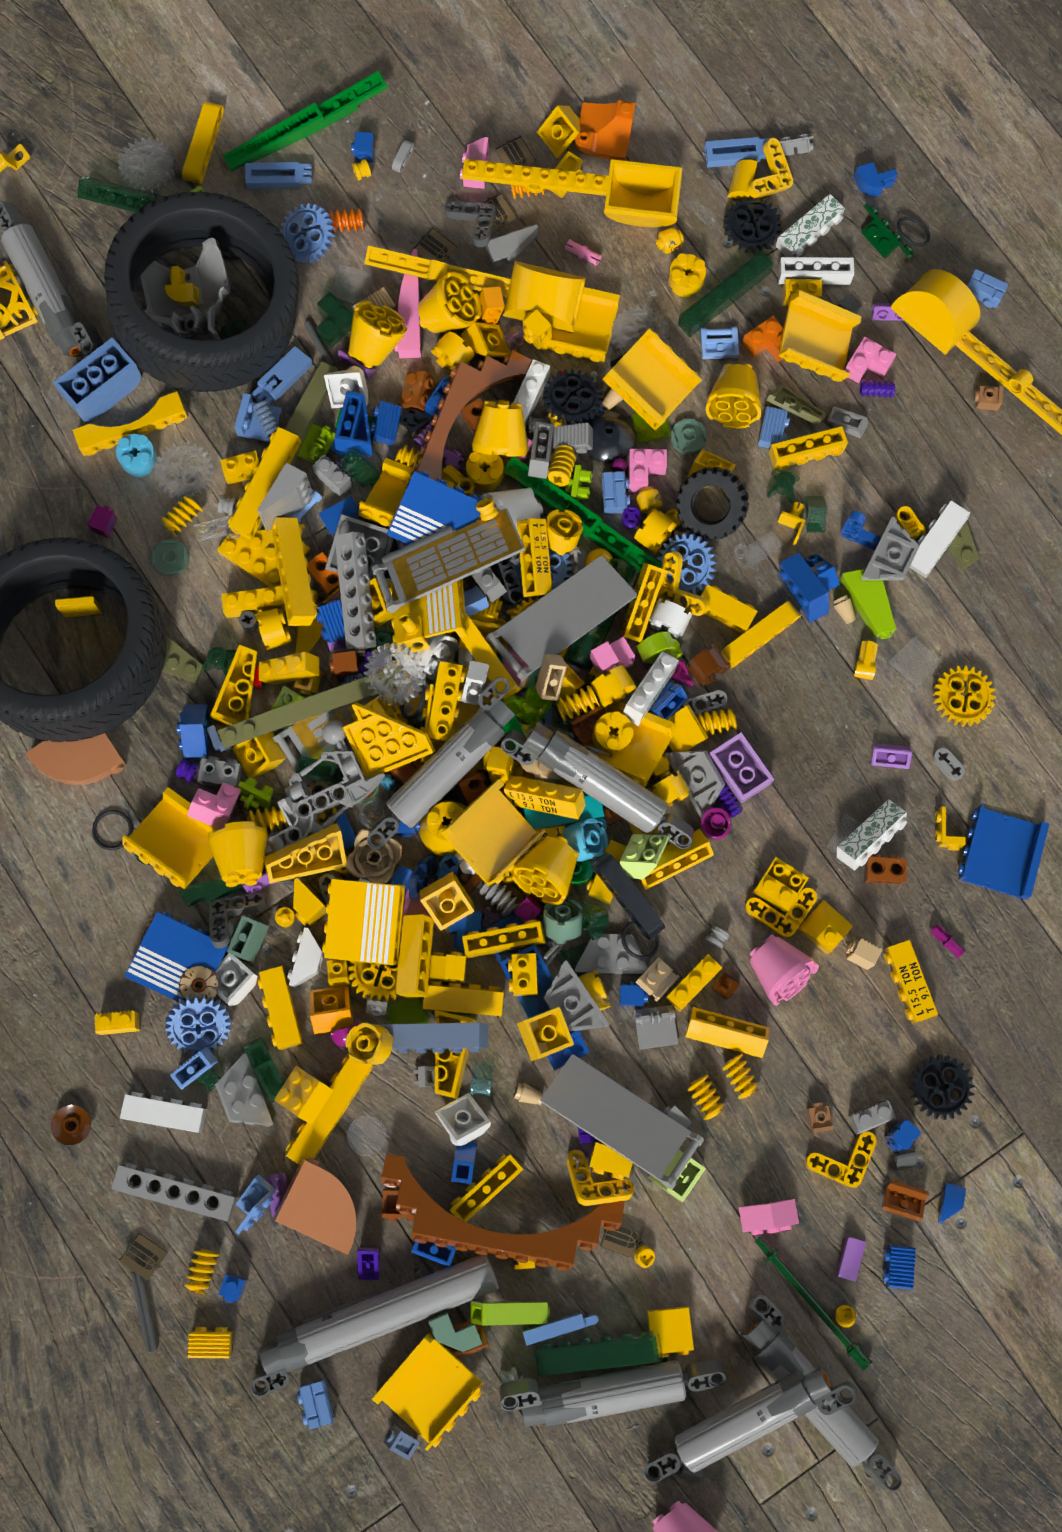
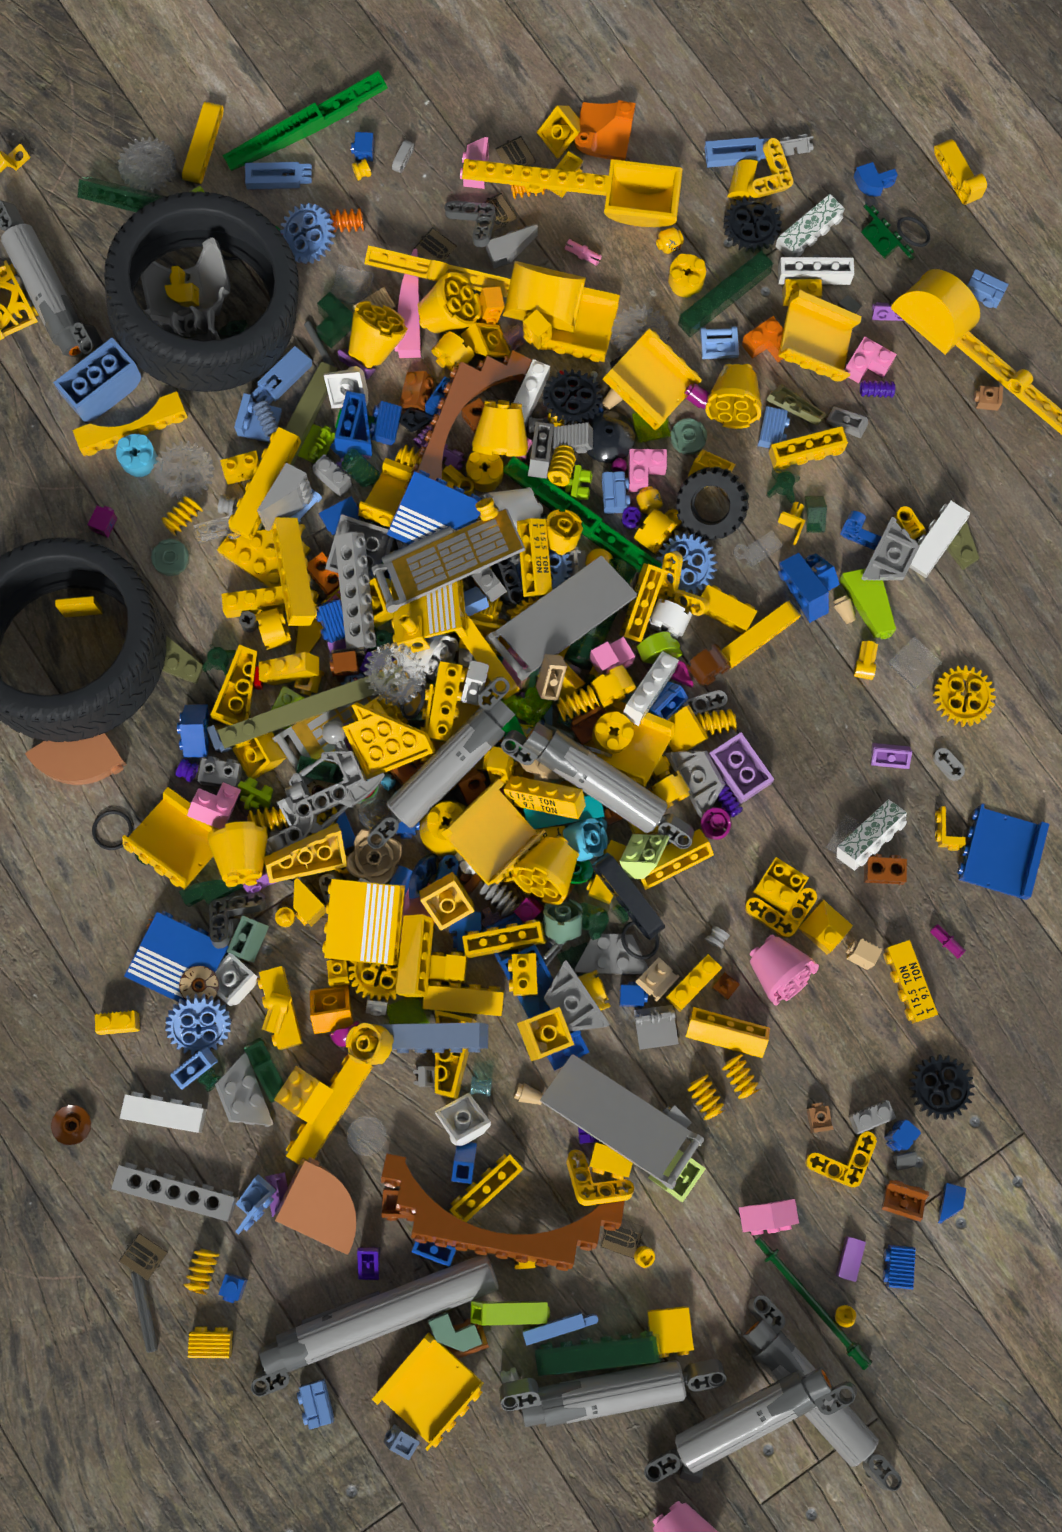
(277, 1008): none -> yellow piece
(306, 959): white slope -> none
(620, 913): none -> clear green tile
(696, 395): none -> magenta brick
(966, 185): none -> yellow beam

